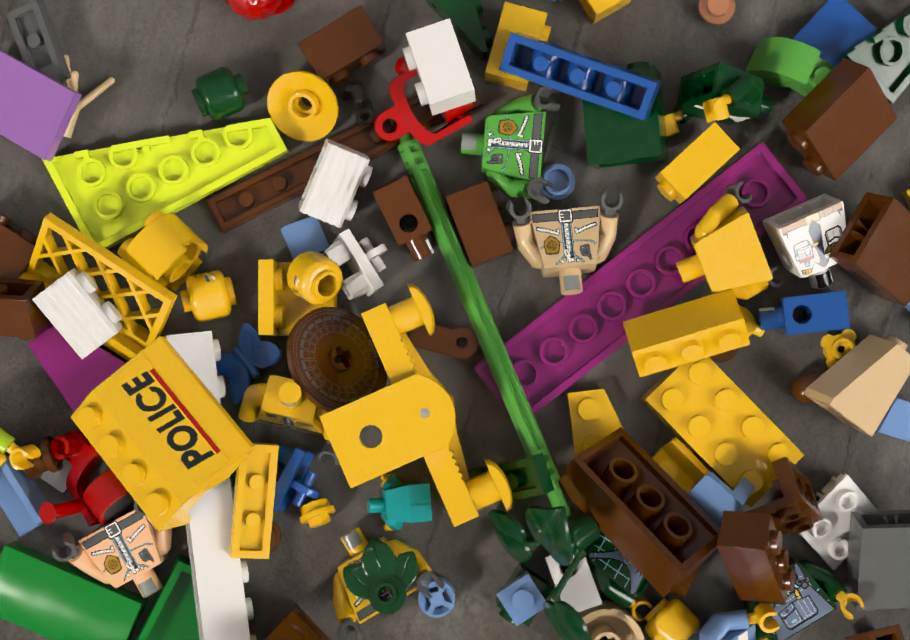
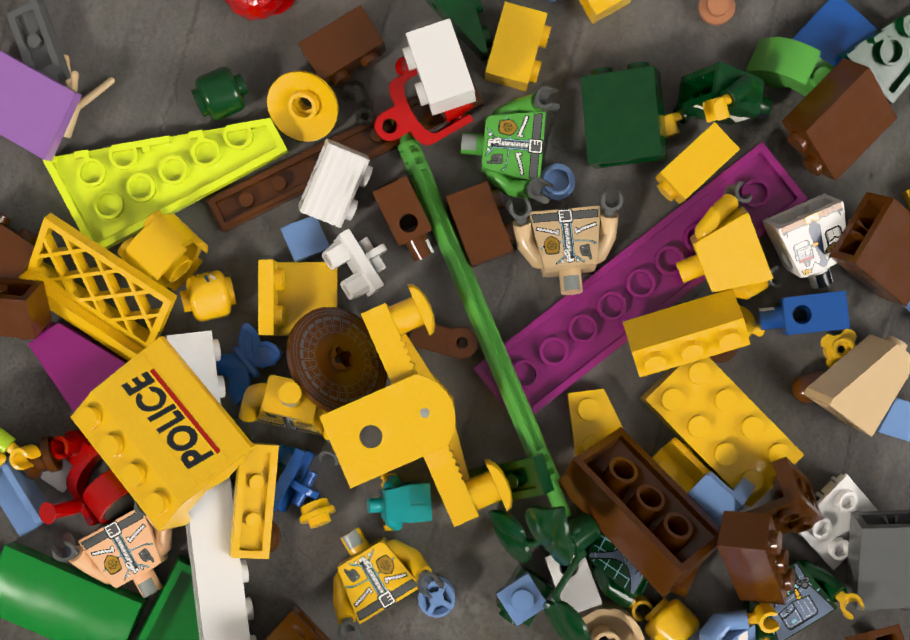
(79, 312): white brick -> none
(314, 277): yellow head -> none
(380, 570): dark green plate -> none
(580, 75): blue brick -> none

